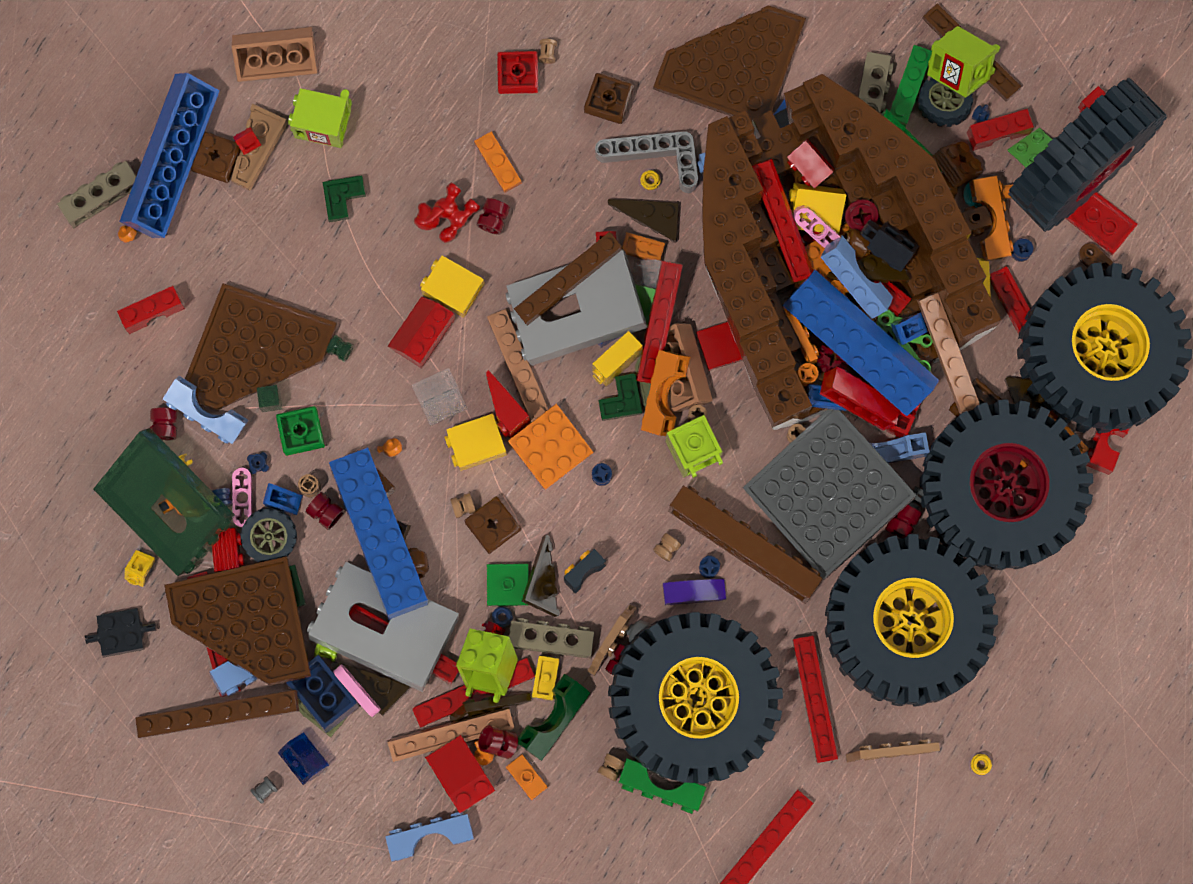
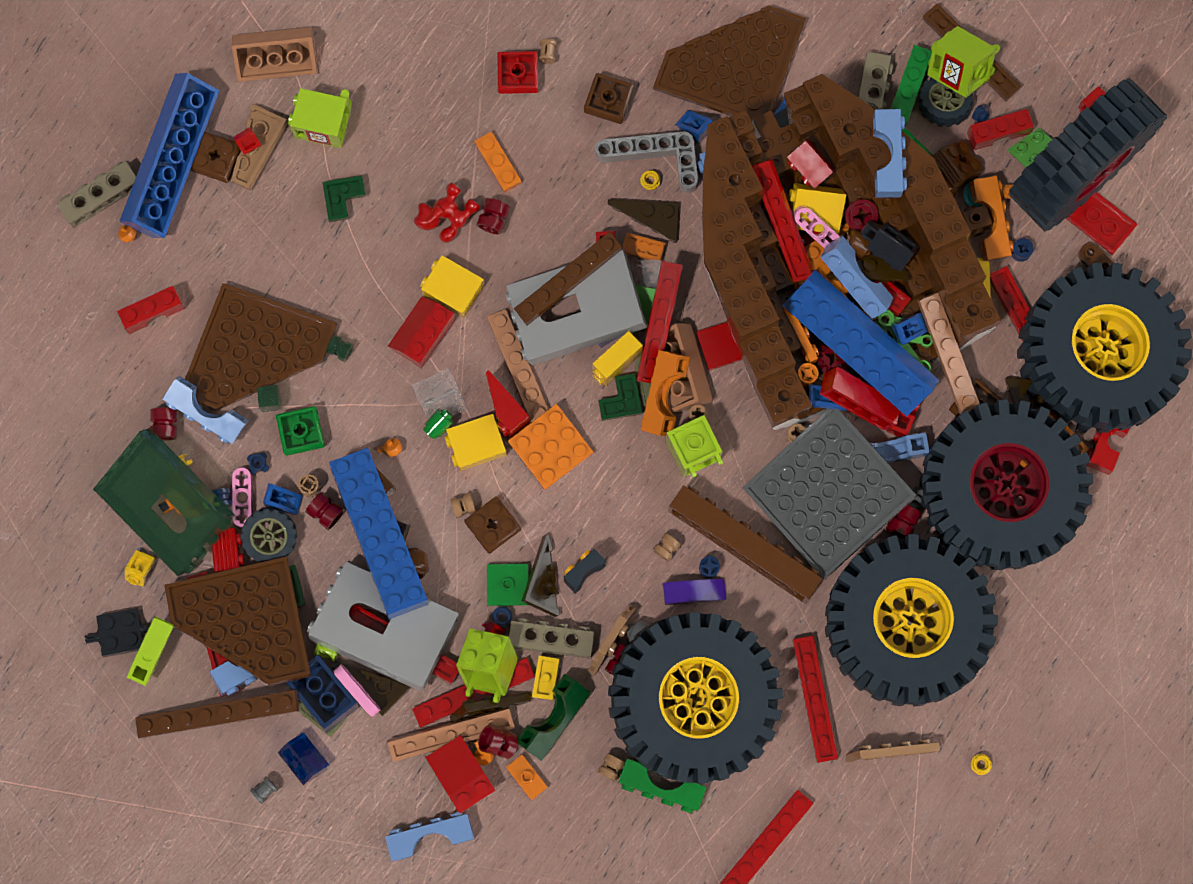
(150, 651): none -> lime slope
(438, 423): none -> green brick
(604, 472): dark blue wheel -> none
(694, 124): none -> blue slope
(887, 127): none -> medium blue arch

